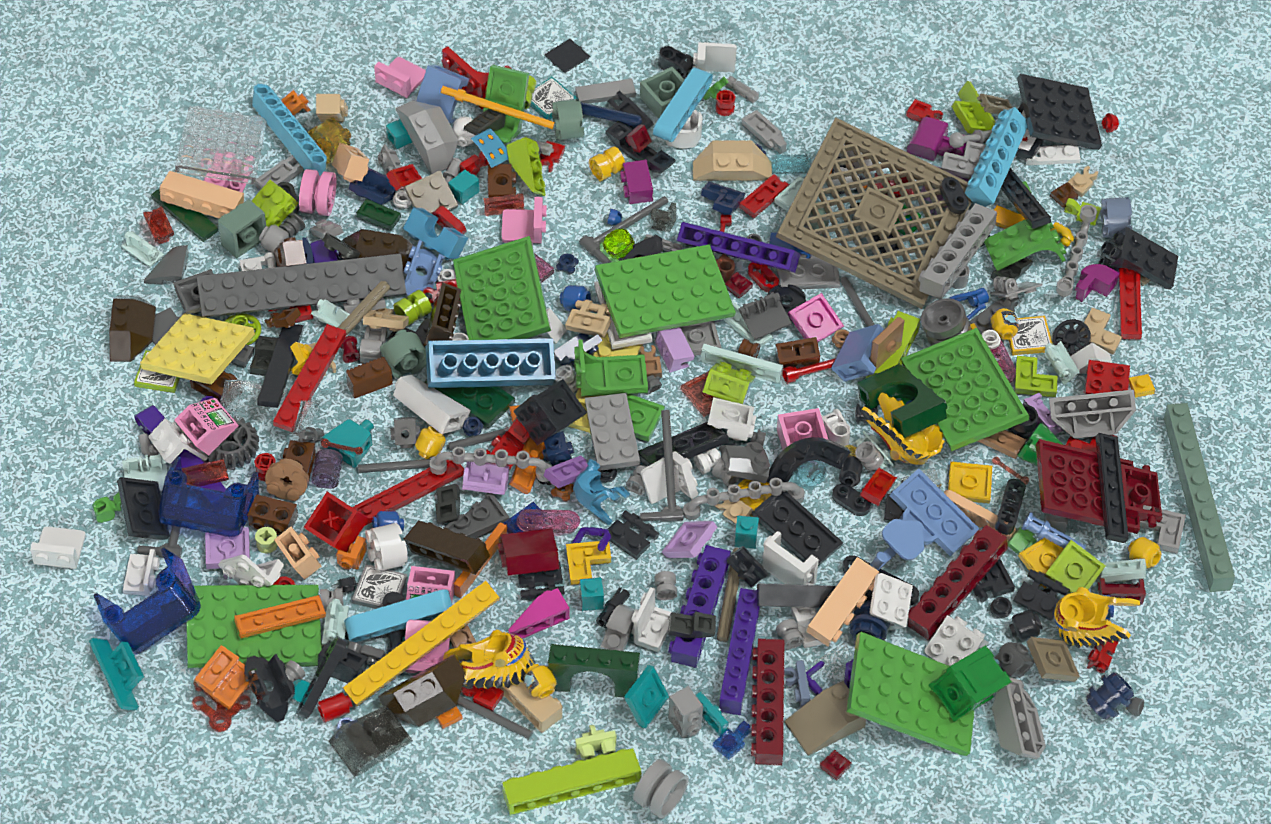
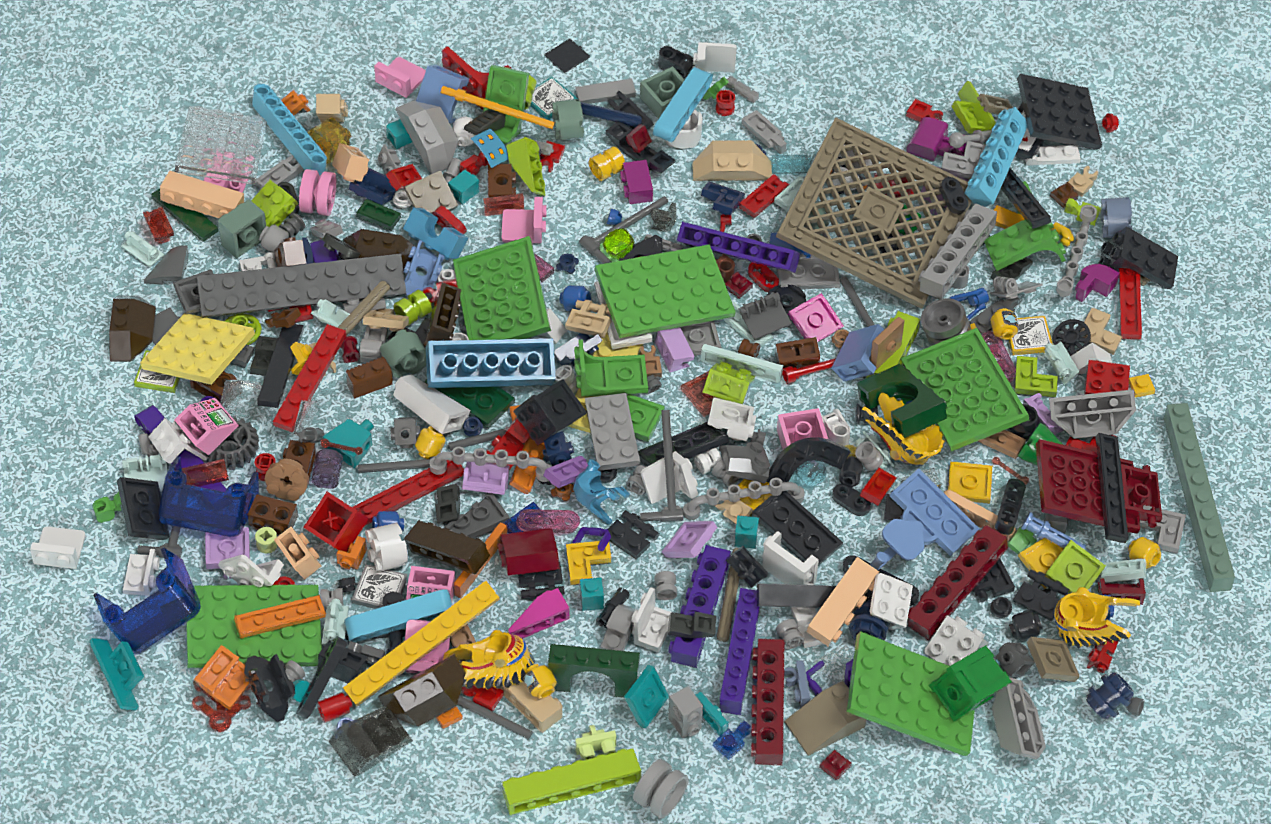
(991, 338): white plate -> none

